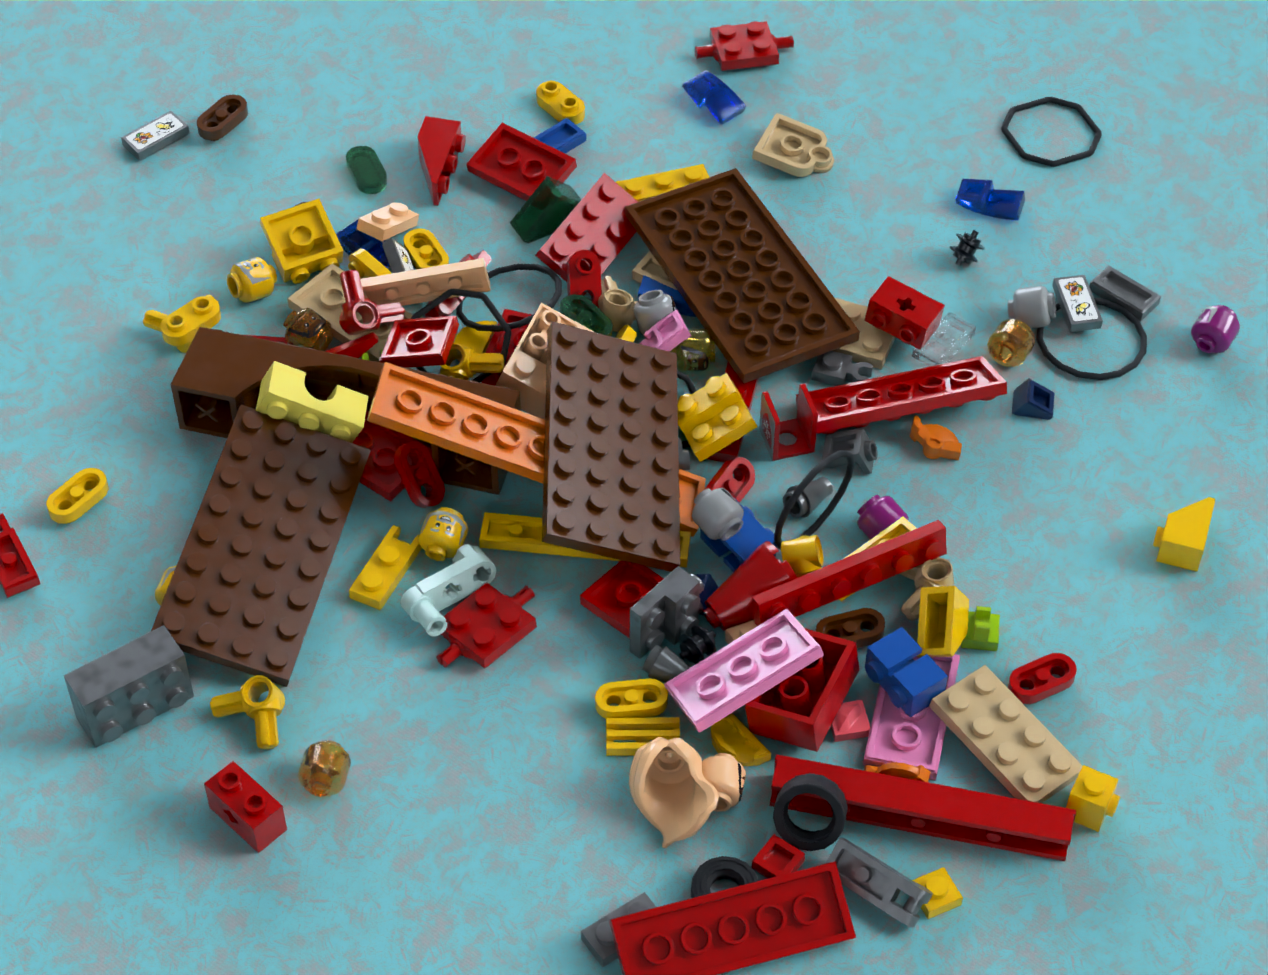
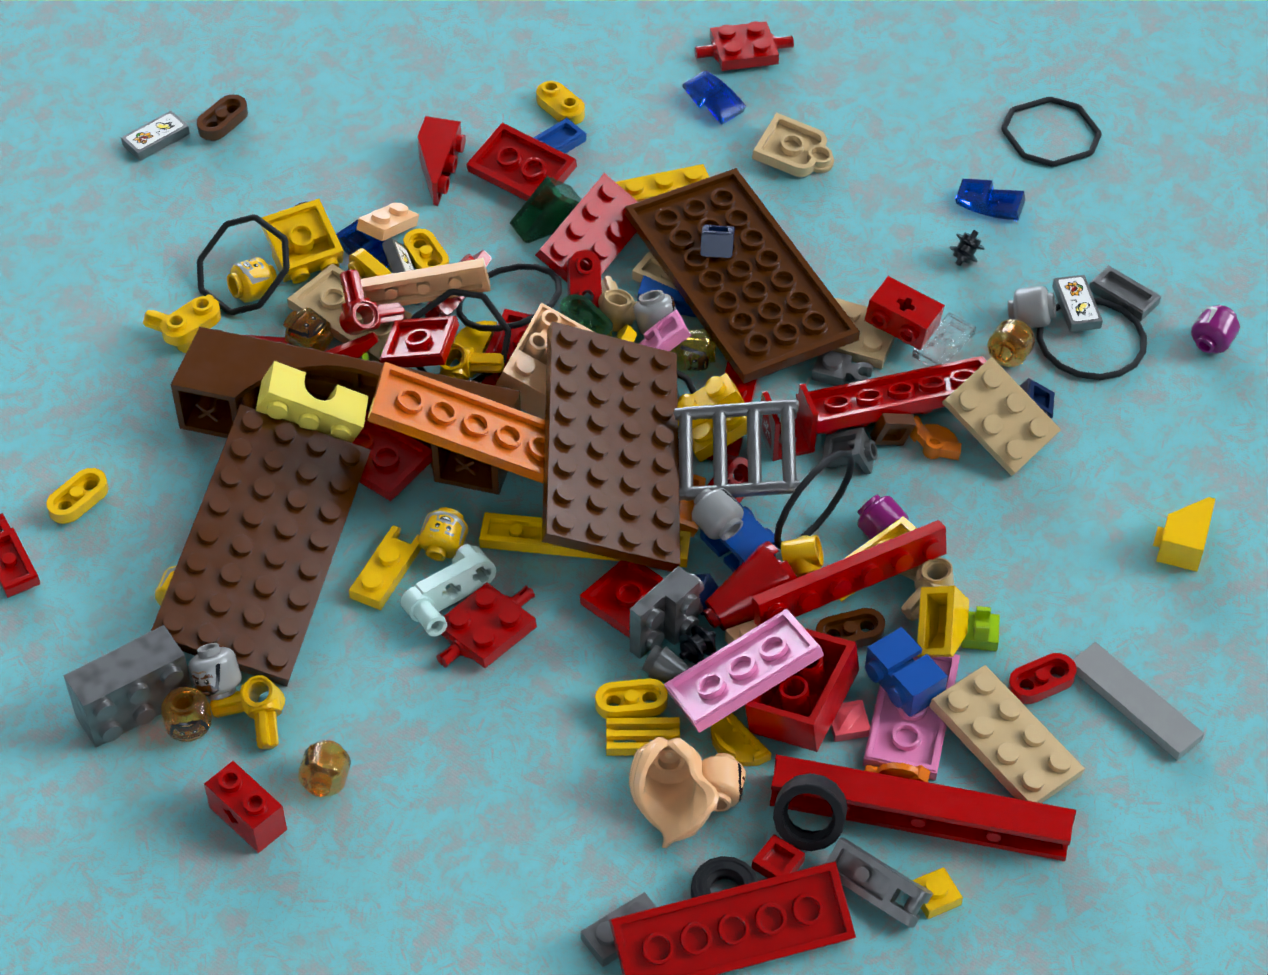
(186, 714): none -> clear orange head
(215, 671): none -> light grey head
(285, 252): none -> black piece
(366, 169): clear green tile -> none
(420, 473): red plate -> none
(717, 241): none -> dark blue slope
(719, 413): none -> flat silver bar
(809, 498): dark grey cone -> none
(893, 429): none -> reddish brown tile
(1001, 416): none -> tan plate
(1093, 797): yellow brick -> none
(1137, 701): none -> light grey tile

